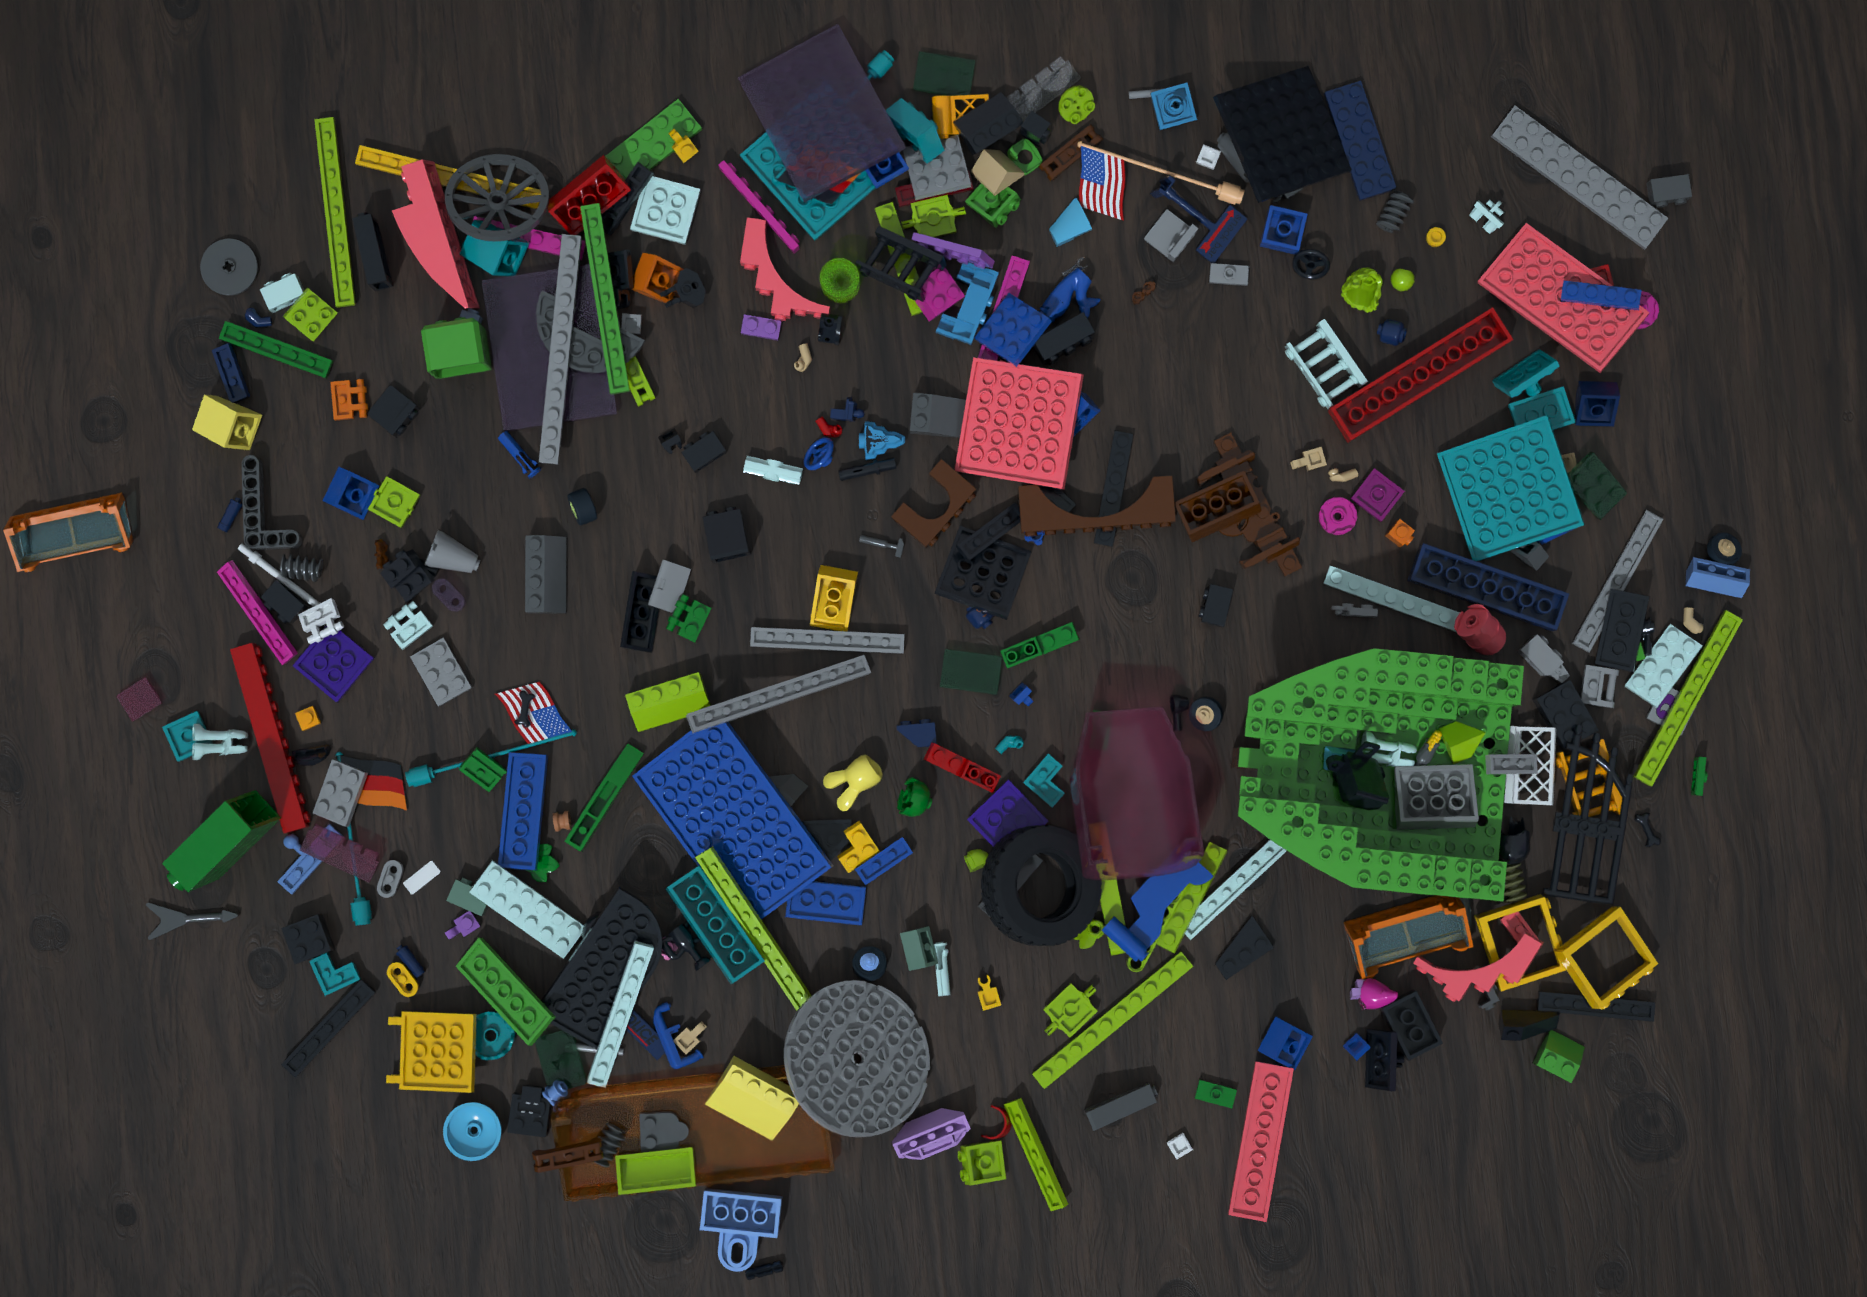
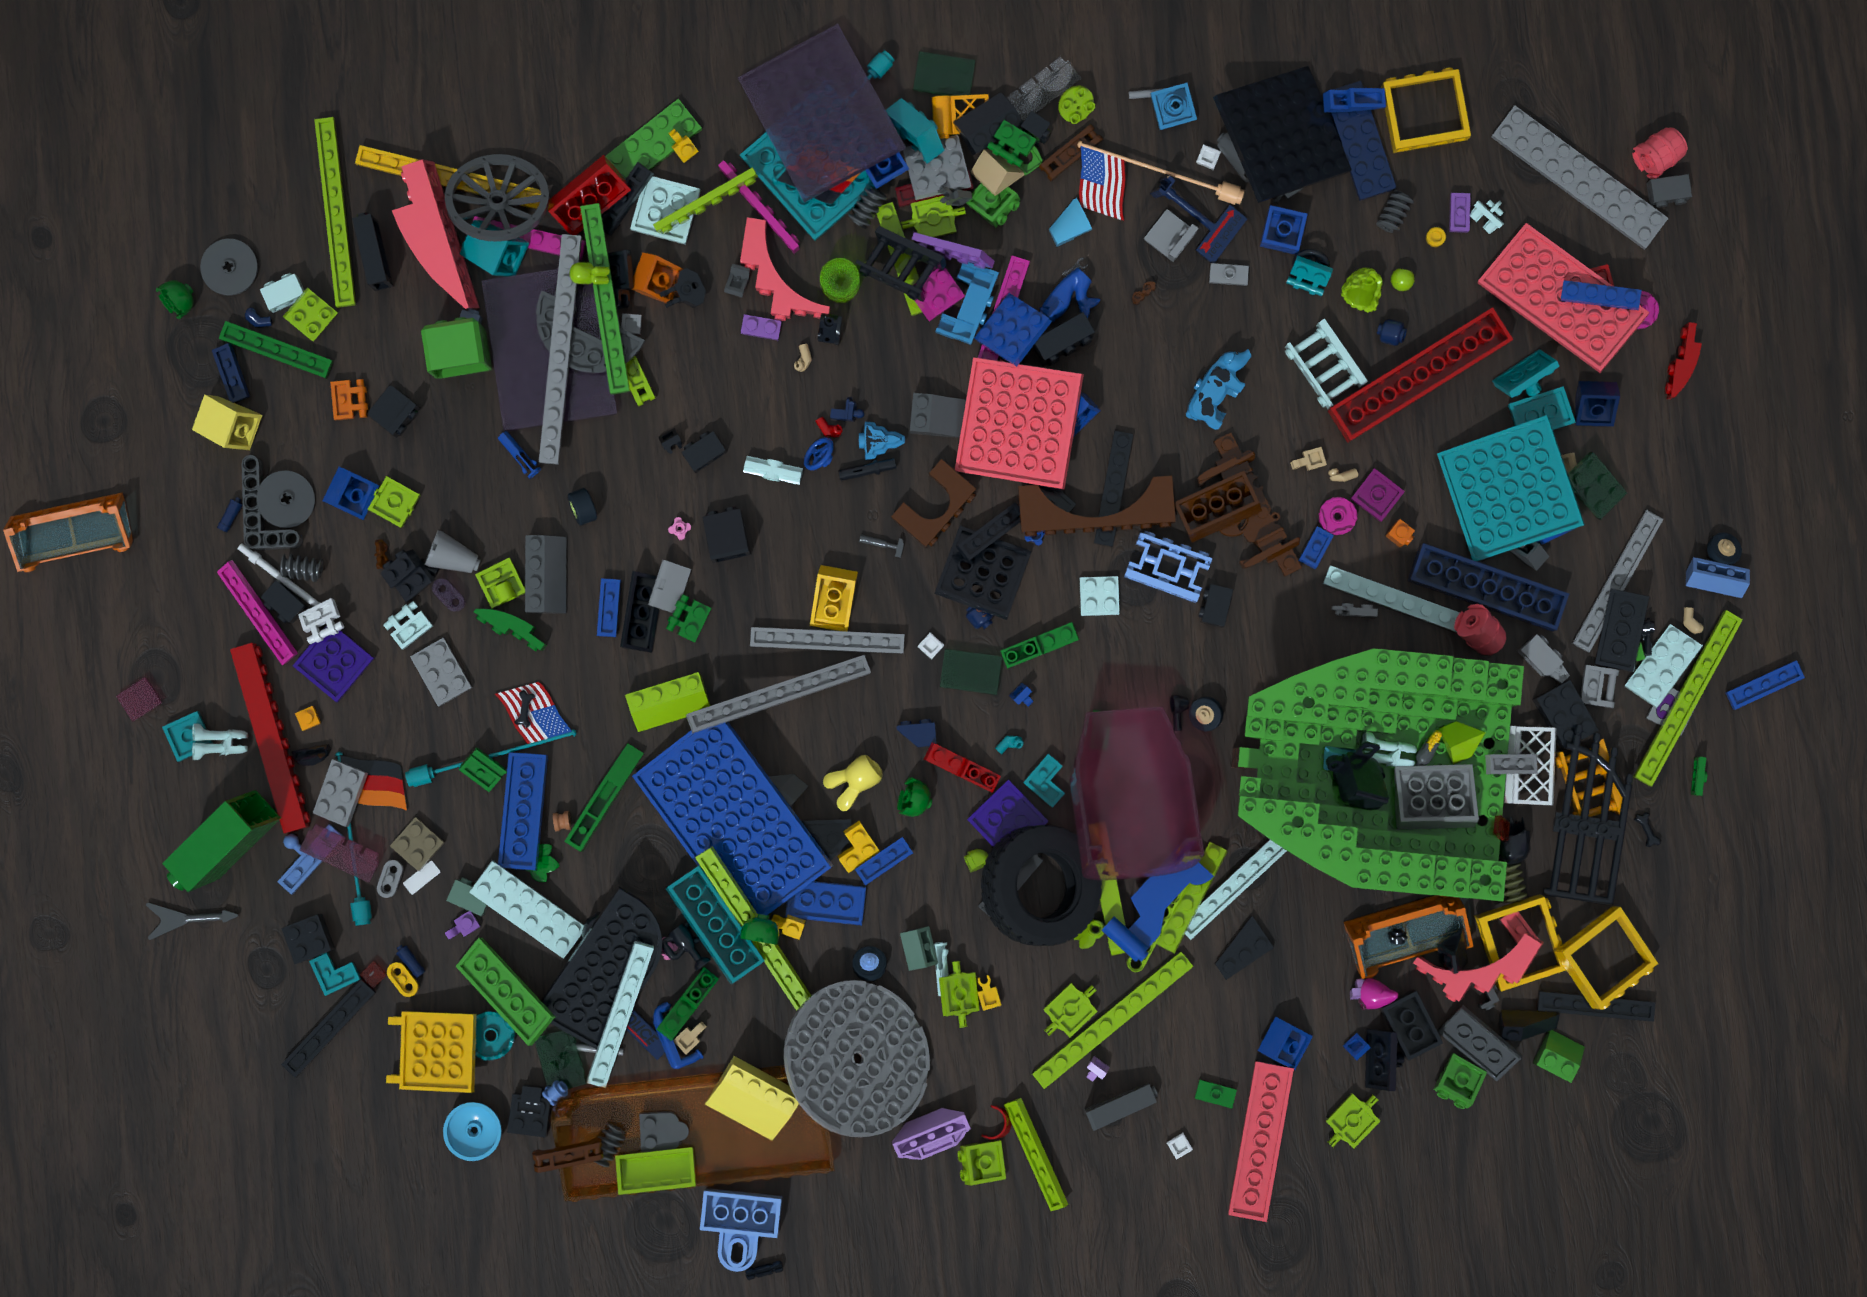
(176, 297): none -> green cylinder
(279, 513): none -> dark grey piece
(373, 974): none -> clear red tile
(417, 844): none -> dark tan plate
(501, 583): none -> lime plate
(505, 622): none -> green slope
(586, 273): none -> lime piece
(608, 607): none -> blue plate
(679, 533): none -> bright pink plate
(687, 1004): none -> green slope
(713, 197): none -> lime plate
(737, 280): none -> dark grey bracket
(760, 930): none -> green cylinder
(791, 925): none -> yellow plate
(867, 207): none -> dark grey piece
(930, 646): none -> white tile
(956, 197): none -> dark grey plate
(959, 994): none -> lime plate
(1014, 138): none -> green plate
(1096, 1068): none -> lavender tile
(1099, 596): none -> light aqua plate
(1162, 582): none -> light blue fence
(1214, 386): none -> dark azure animal
(1310, 271): none -> teal plate
(1316, 547): none -> blue plate
(1352, 1120): none -> lime plate
(1354, 99): none -> blue slope
(1397, 936): none -> black plate
(1431, 140): none -> yellow window
(1453, 952): none -> black slope
(1459, 212): none -> medium lavender plate
(1460, 1082): none -> bright green plate
(1479, 1043): none -> dark grey tile
(1501, 828): none -> clear red tile
(1660, 152): none -> coral piece
(1682, 368): none -> red slope
(1765, 685): none -> blue plate

